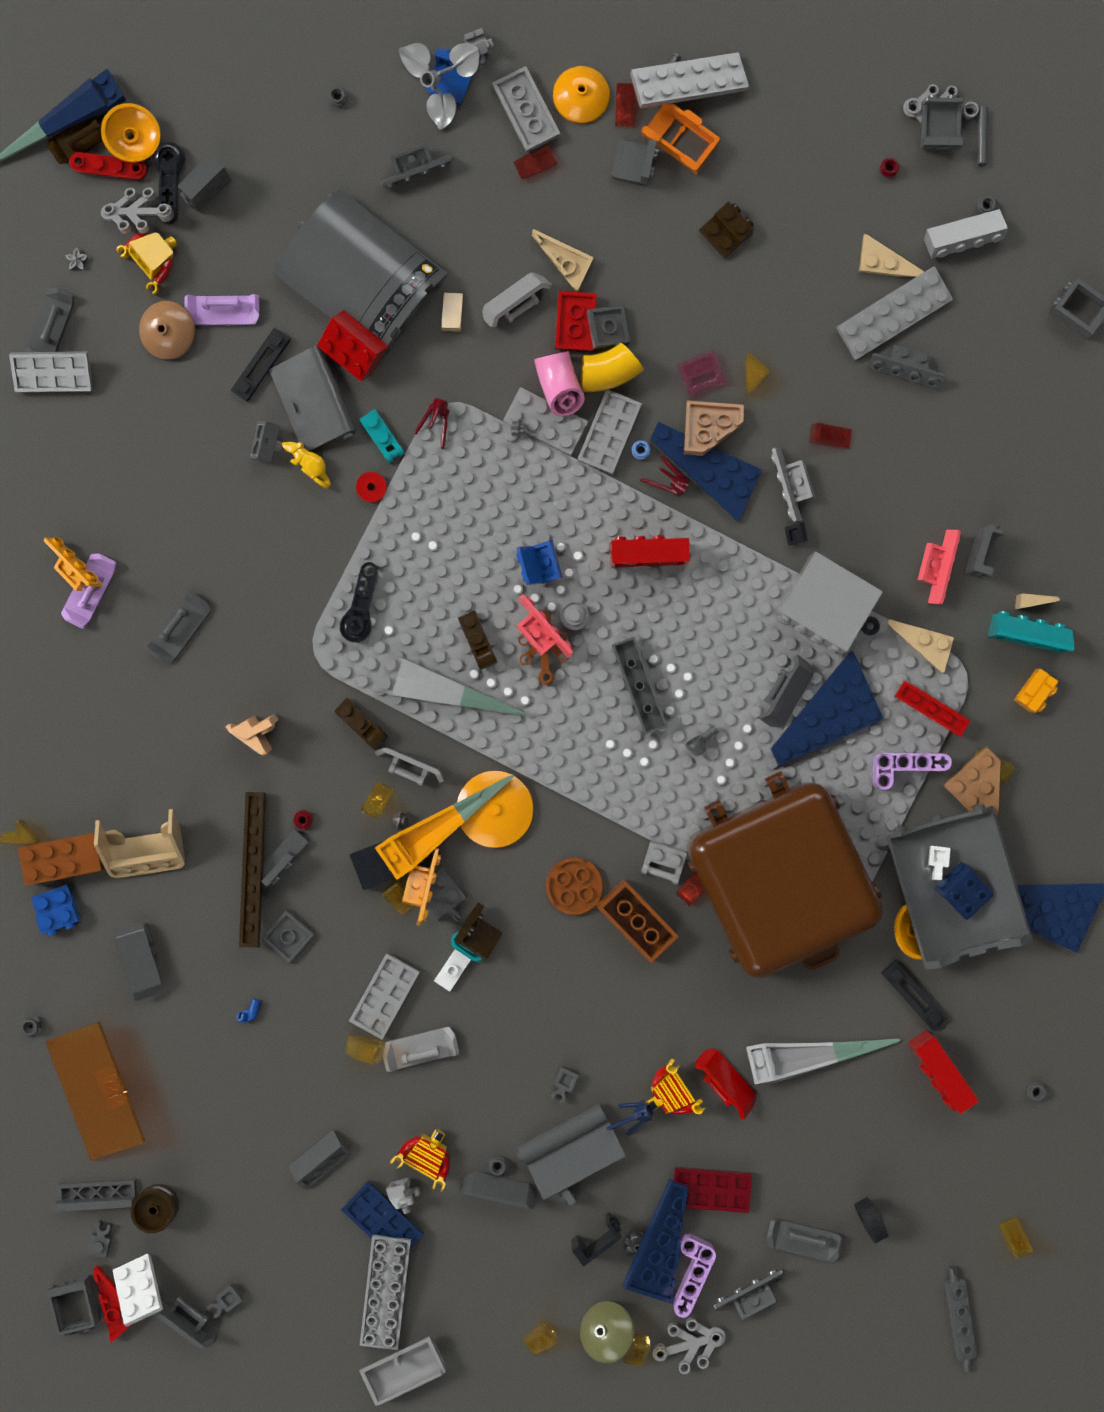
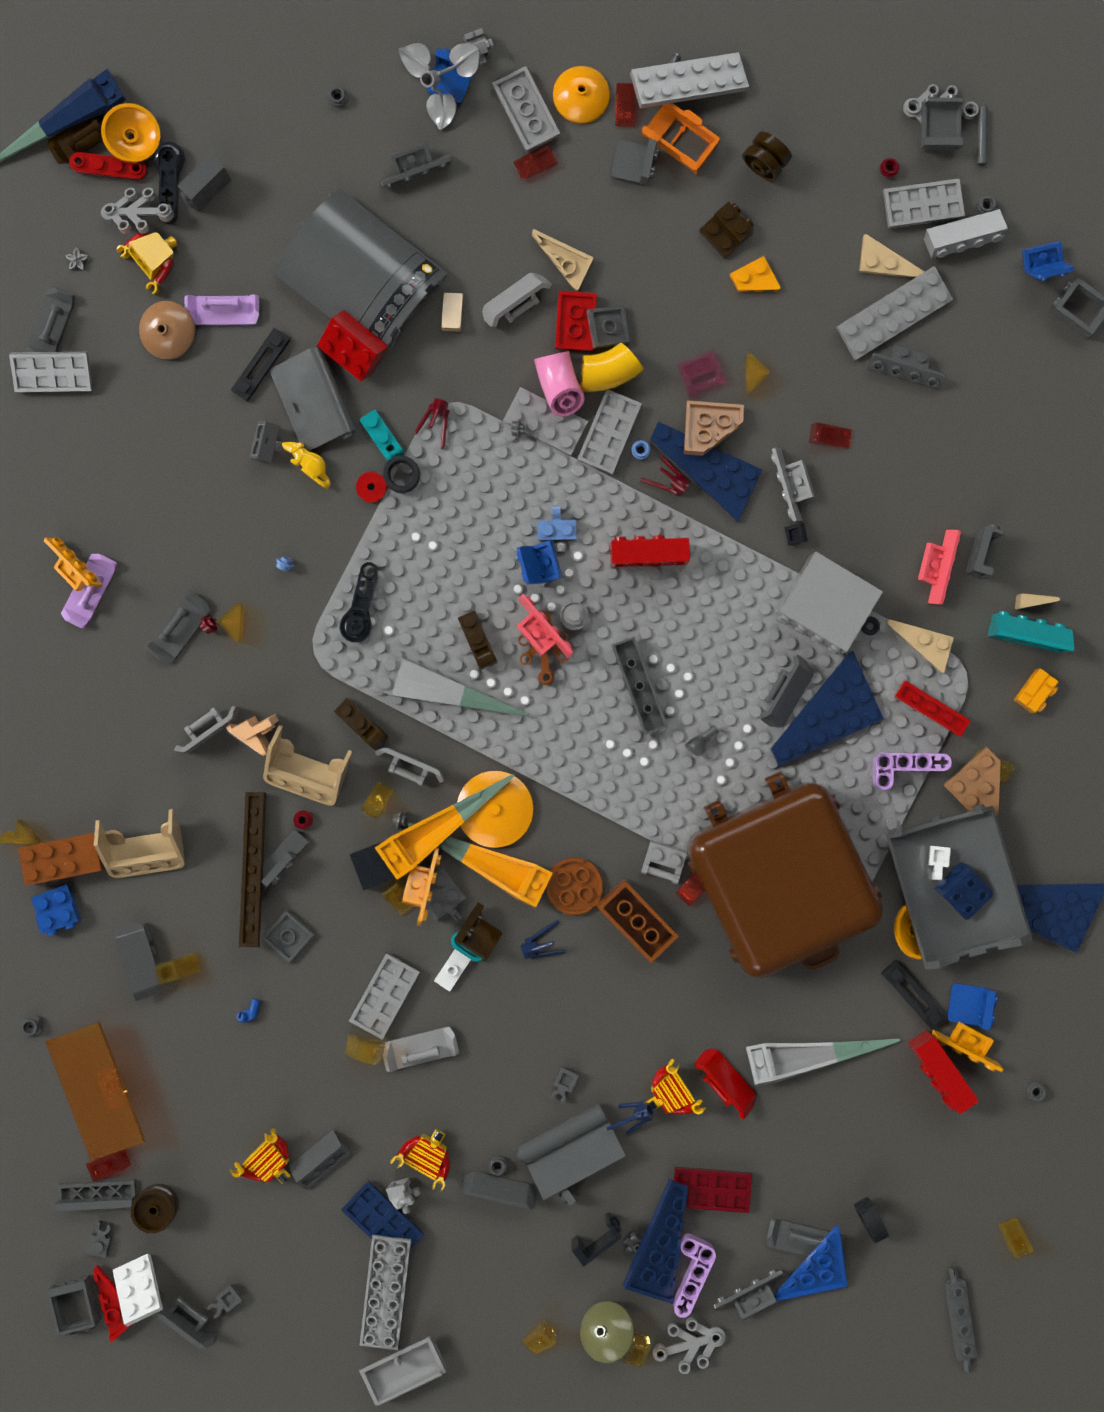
(108, 1165): none -> clear red slope
(177, 968): none -> clear yellow slope
(197, 741): none -> light grey piece
(208, 625): none -> dark red plate
(233, 622): none -> clear yellow slope
(266, 1161): none -> torso
(284, 563): none -> medium blue plate
(302, 774): none -> tan windscreen
(387, 472): none -> black tyre
(514, 876): none -> light orange plate
(531, 949): none -> dark blue plant
(557, 528): none -> medium blue plate
(755, 277): none -> light orange wing
(767, 156): none -> dark brown wheel
(819, 1272): none -> blue tile
(923, 203): none -> light grey plate
(971, 1042): none -> light orange bracket
(972, 1005): none -> blue bracket
(1045, 261): none -> blue bracket

